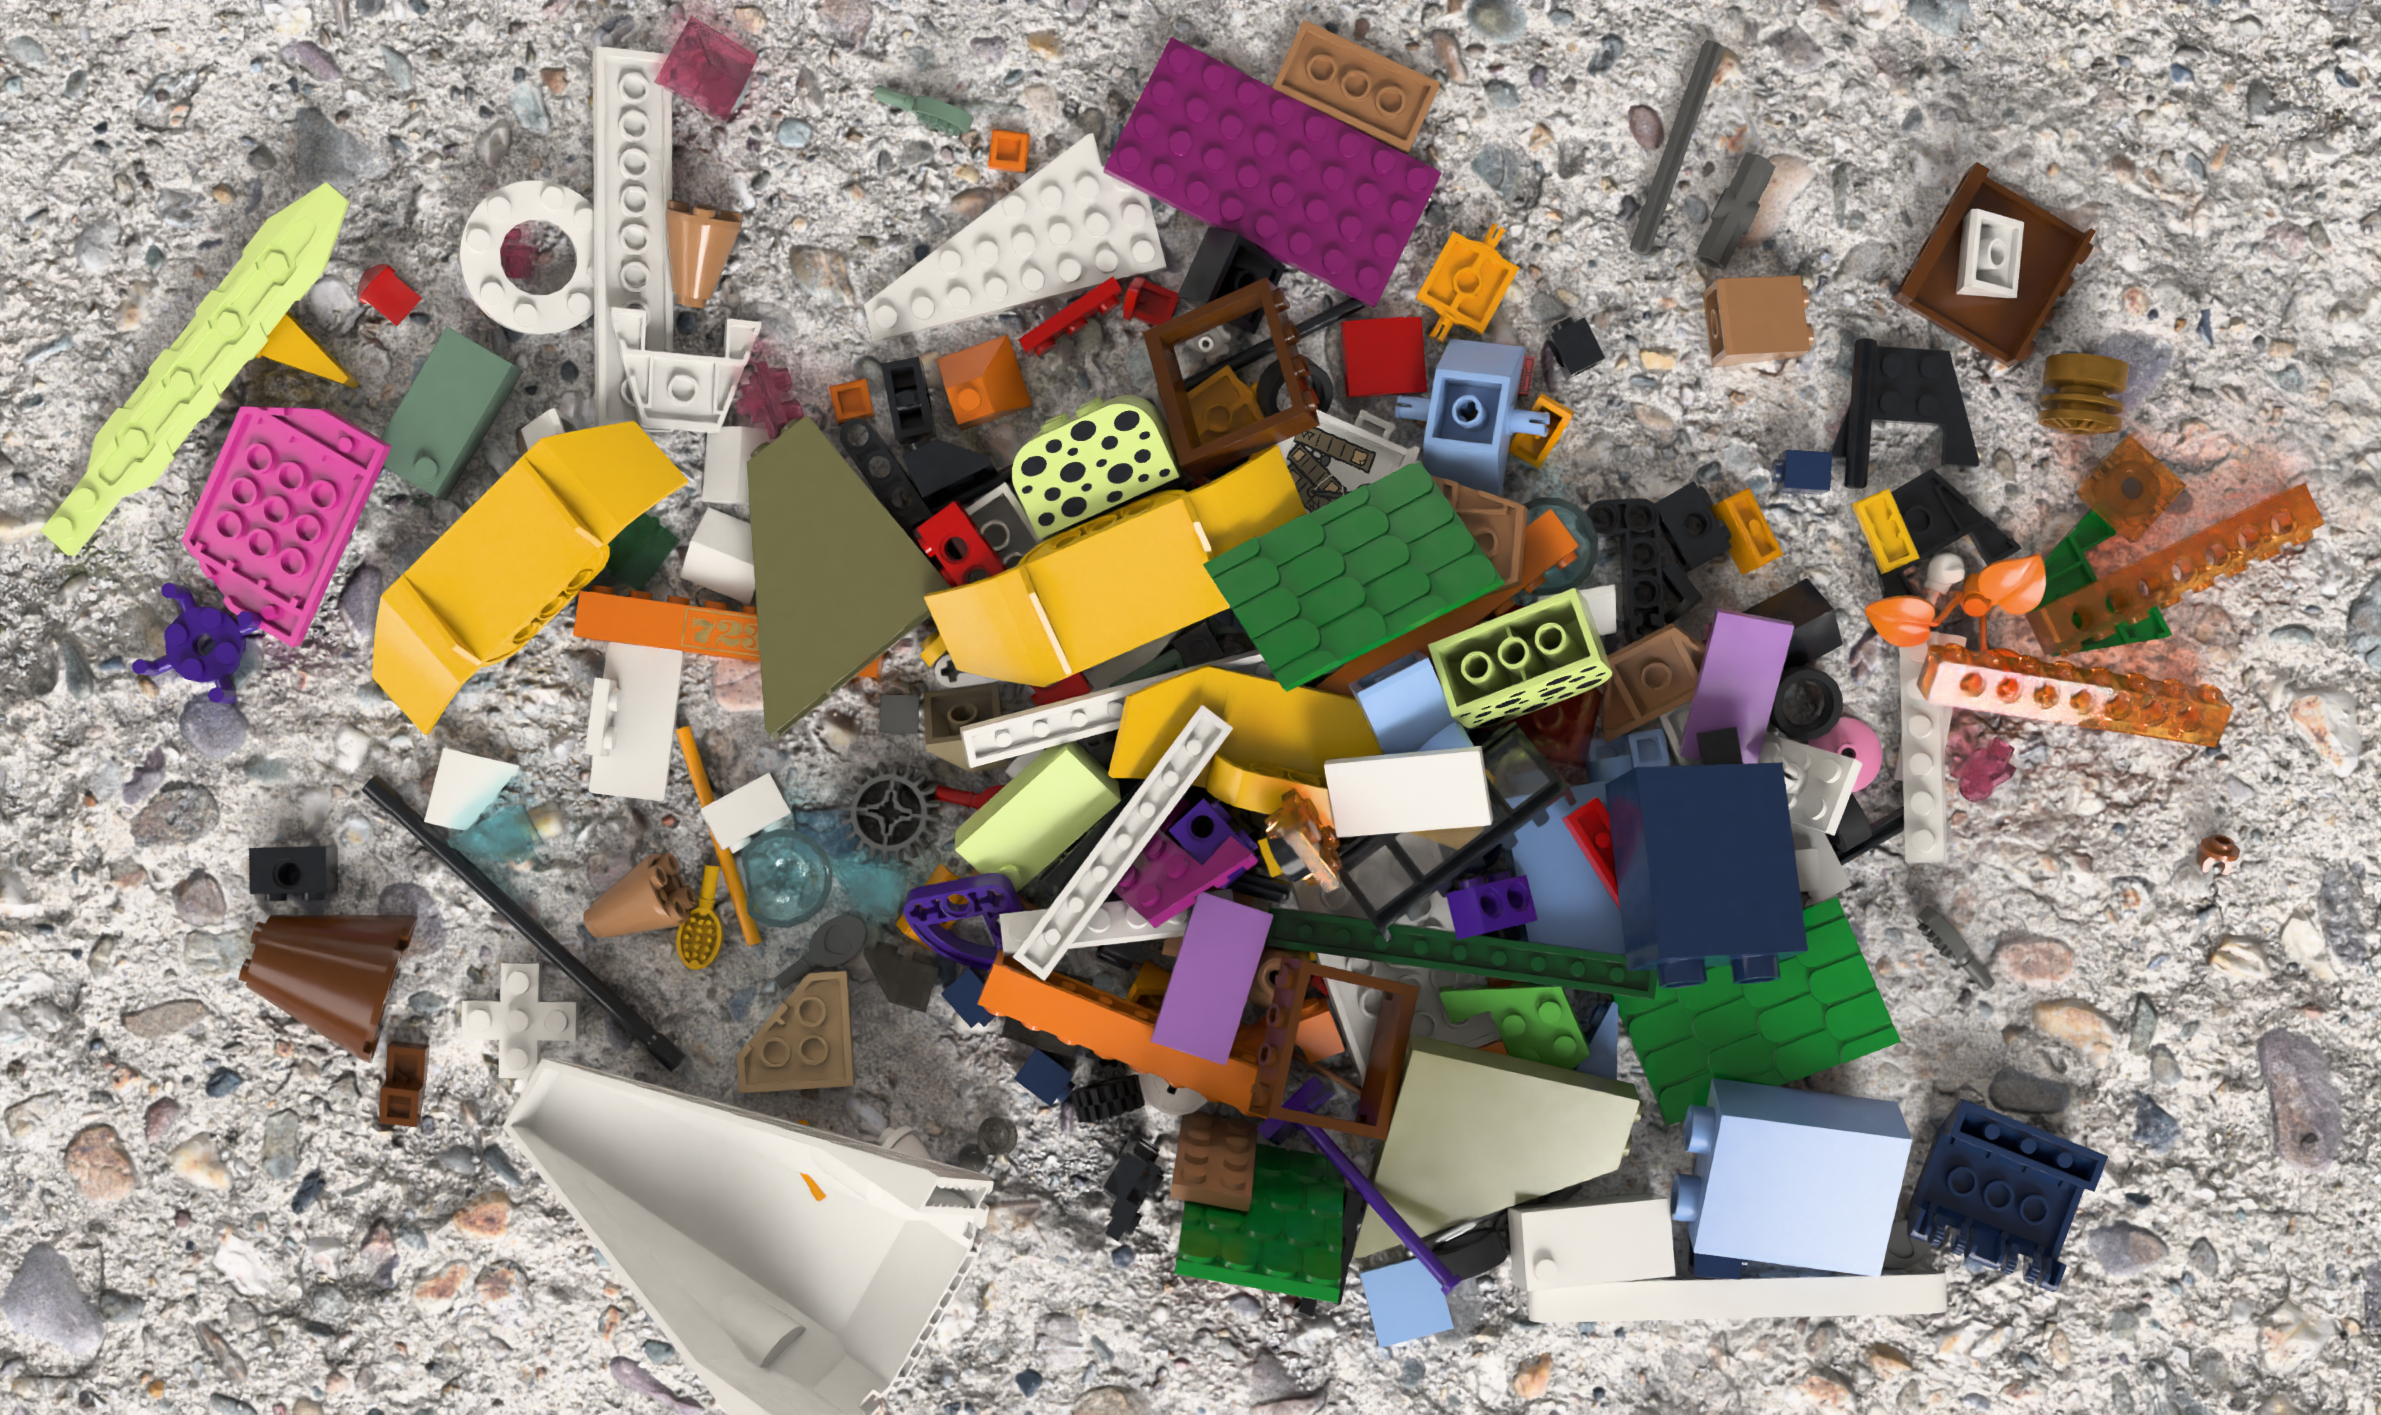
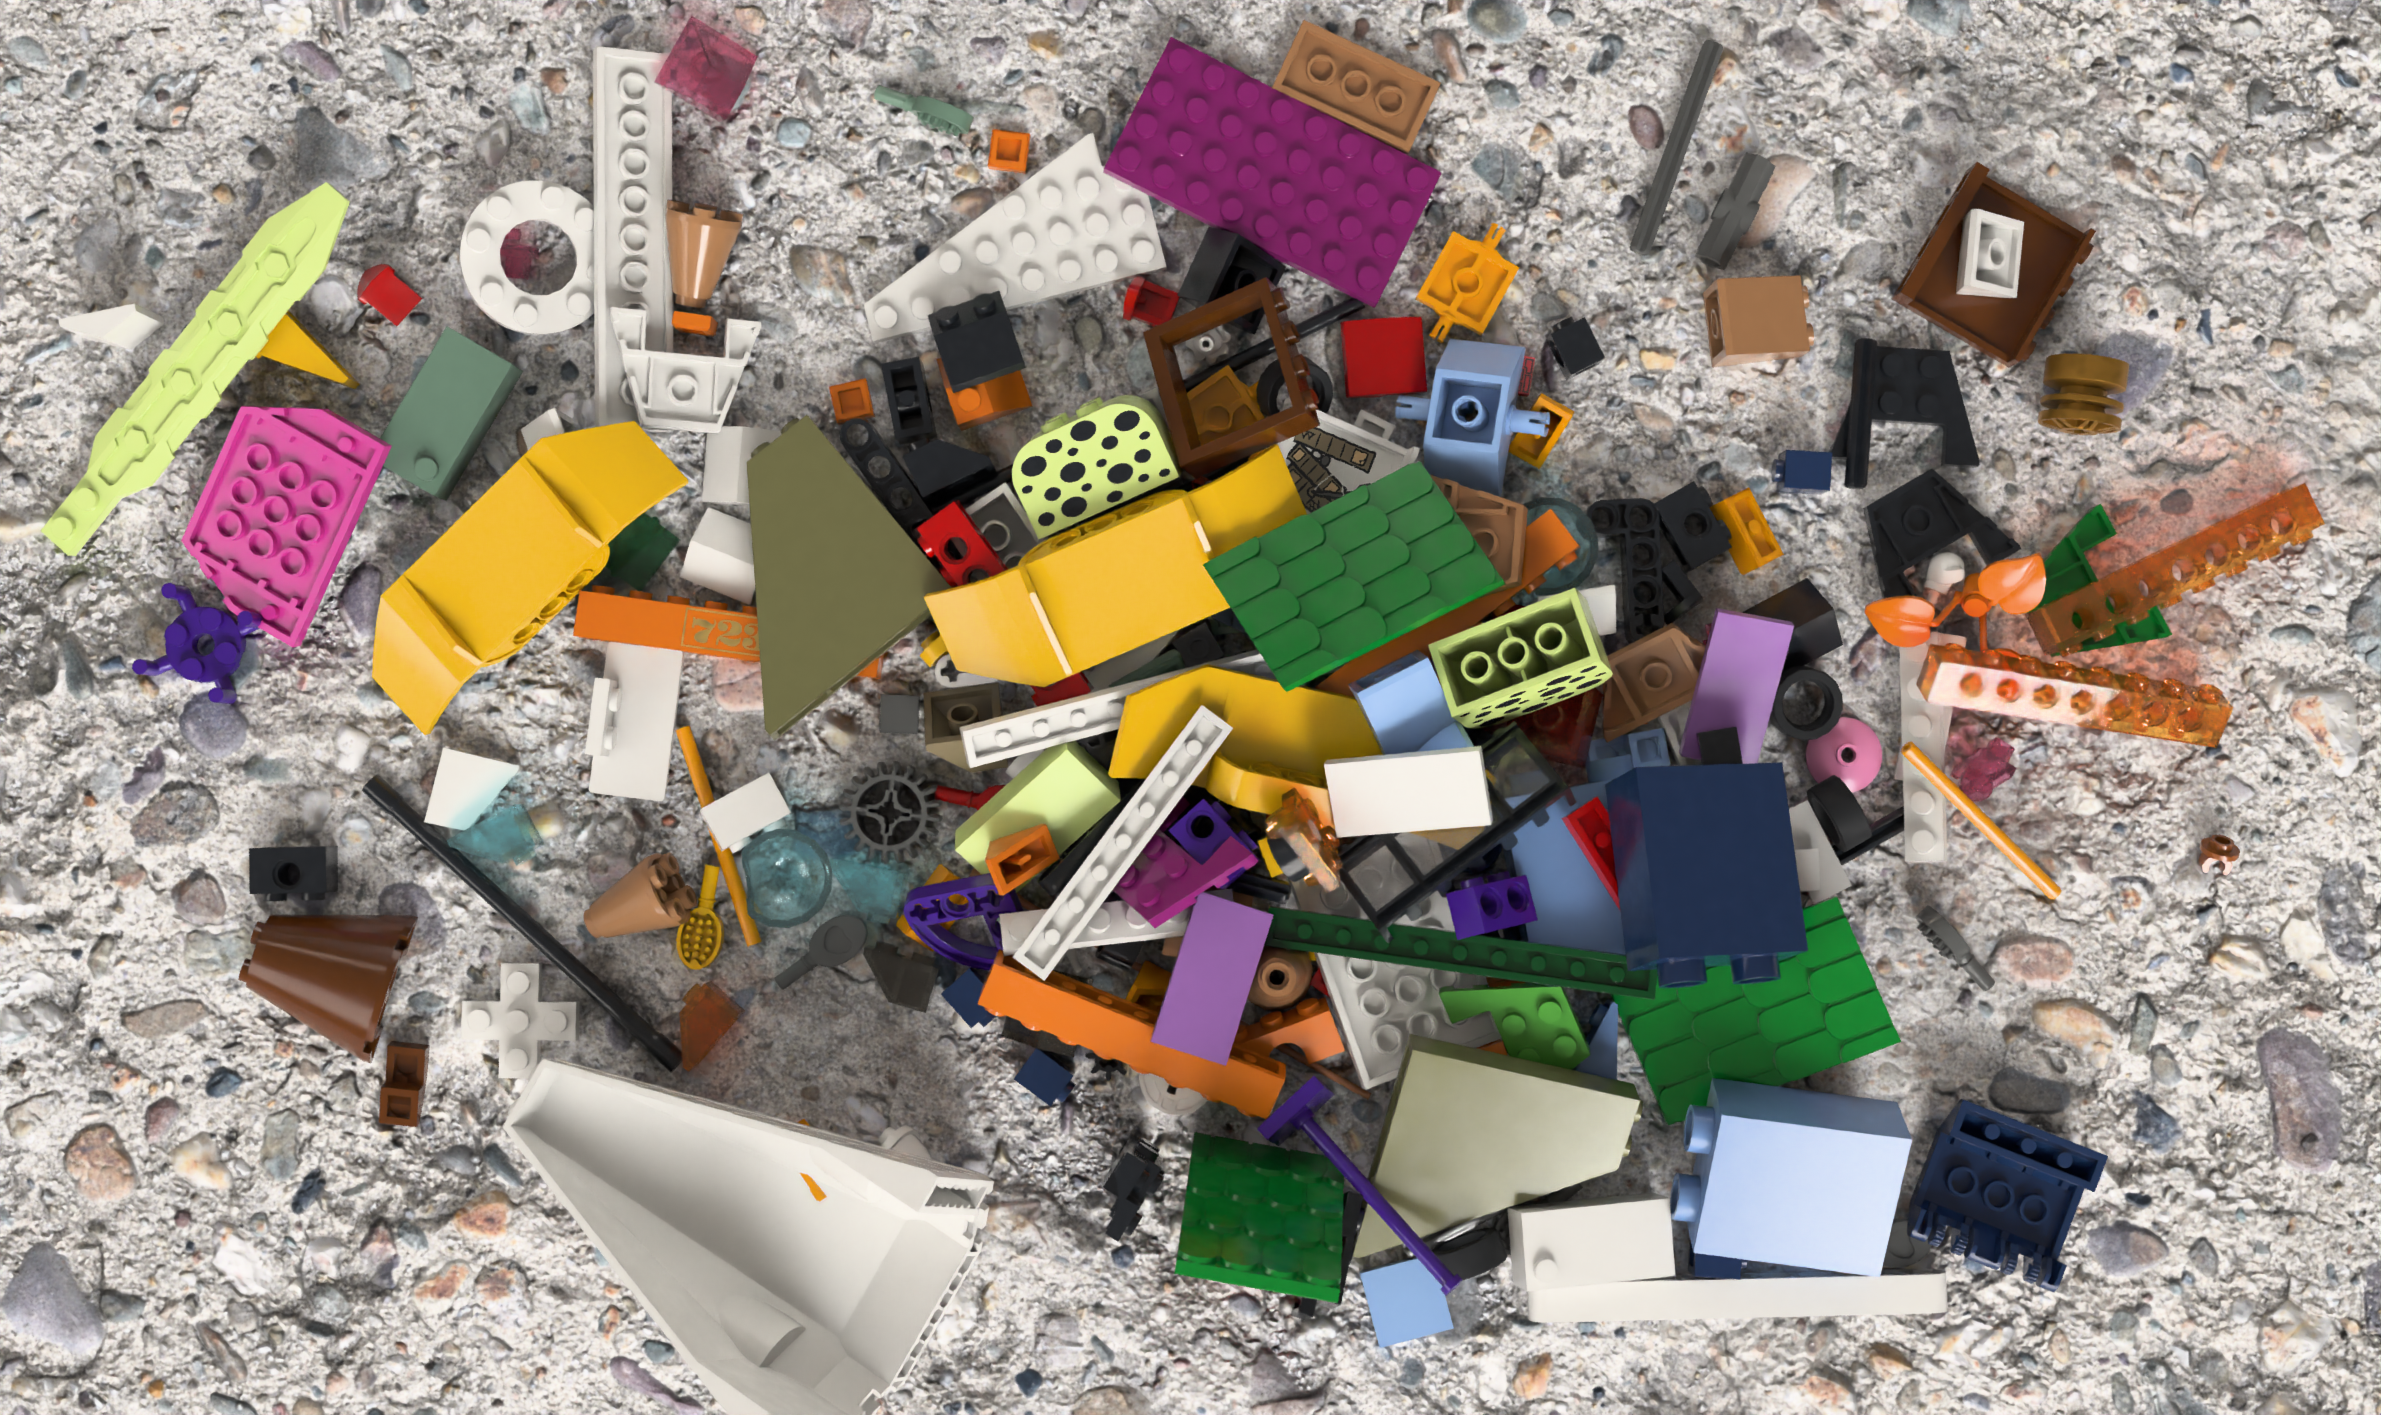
(116, 326): none -> white slope
(694, 323): none -> orange tile
(705, 1021): none -> clear orange slope
(763, 402): clear pink hips -> none
(804, 1040): tan plate -> none
(975, 1156): clear smoke plate -> none
(976, 341): none -> black slope
(1020, 857): none -> orange slope
(1072, 318): red plate -> none
(1108, 1098): black tyre -> none
(1215, 1161): medium nougat plate -> none
(1384, 1059): reddish brown window -> none
(1815, 781): white plate -> none
(1885, 531): yellow plate -> none
(1981, 820): none -> light orange piece
(2130, 488): clear orange piece -> none

